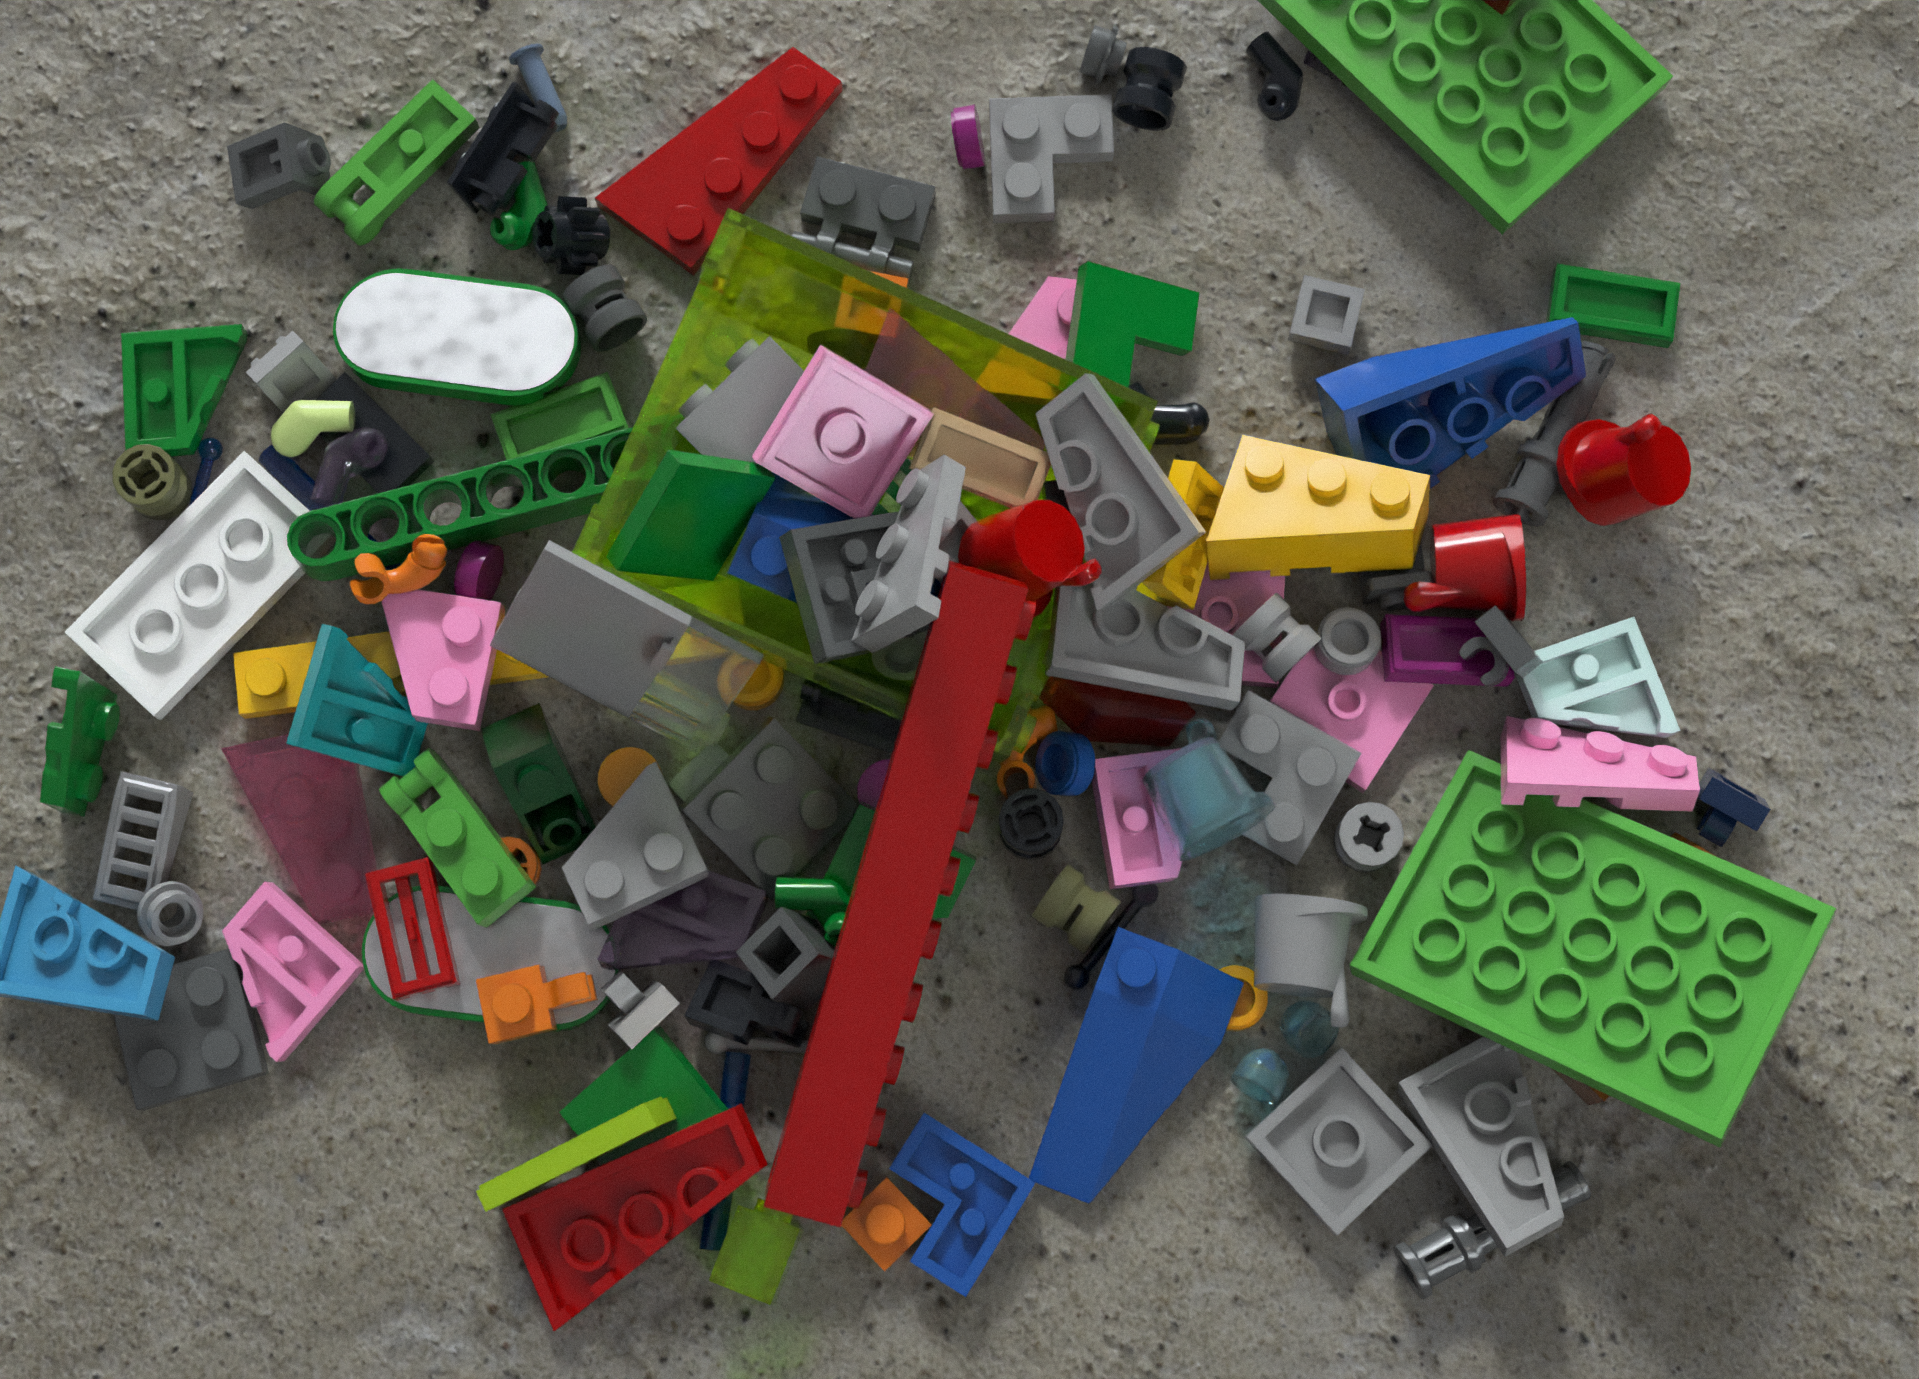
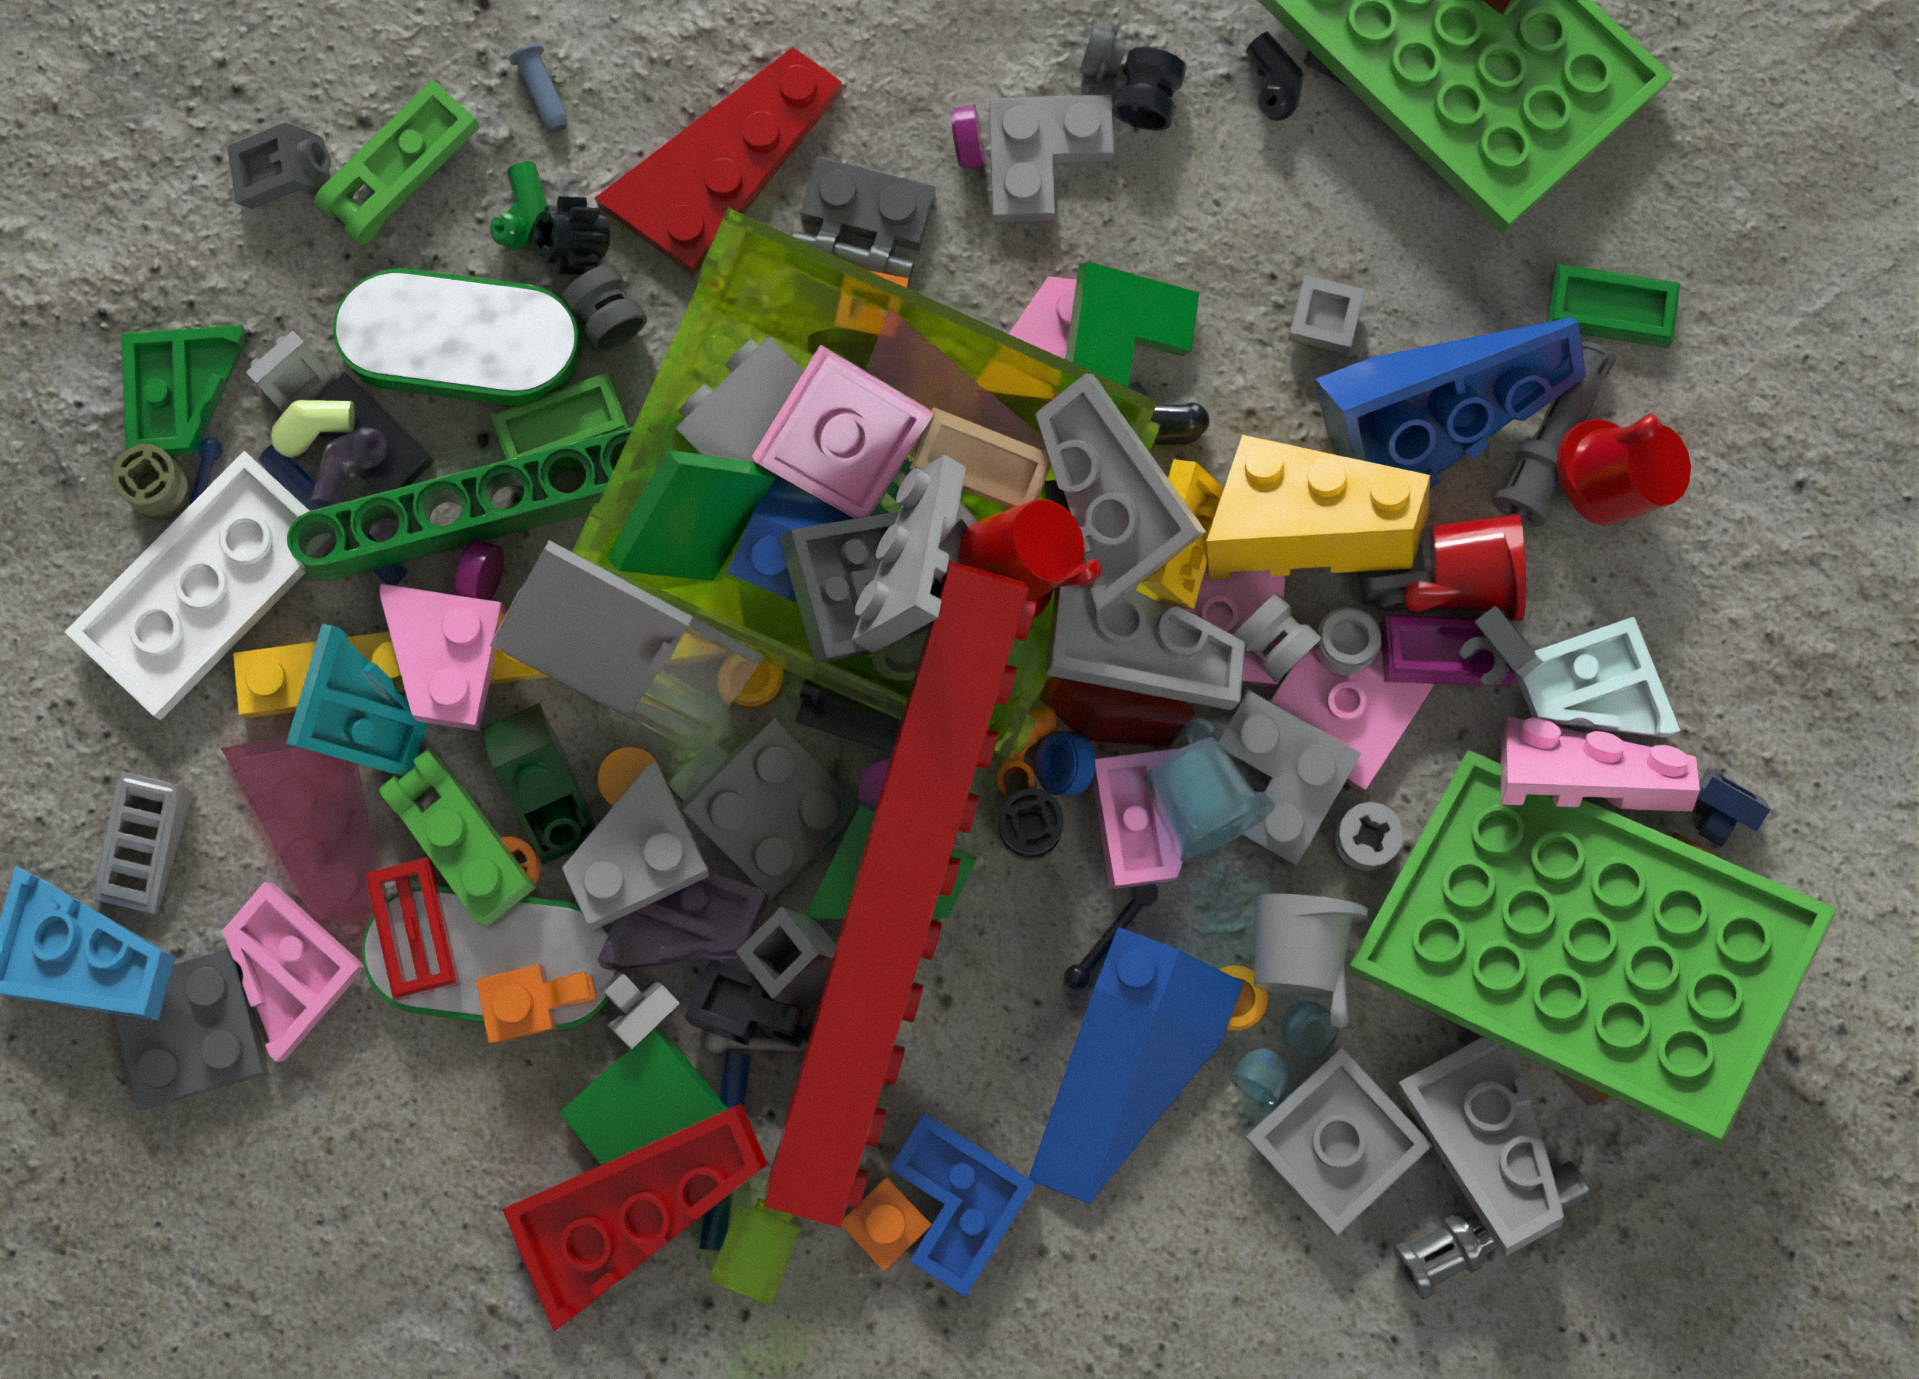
(76, 745): green wing -> none
(183, 924): light grey plate -> none
(418, 570): orange arm -> none
(485, 173): black hinge -> none
(575, 1153): lime tile -> none
(820, 896): green arm -> none
(1064, 899): olive wheel -> none

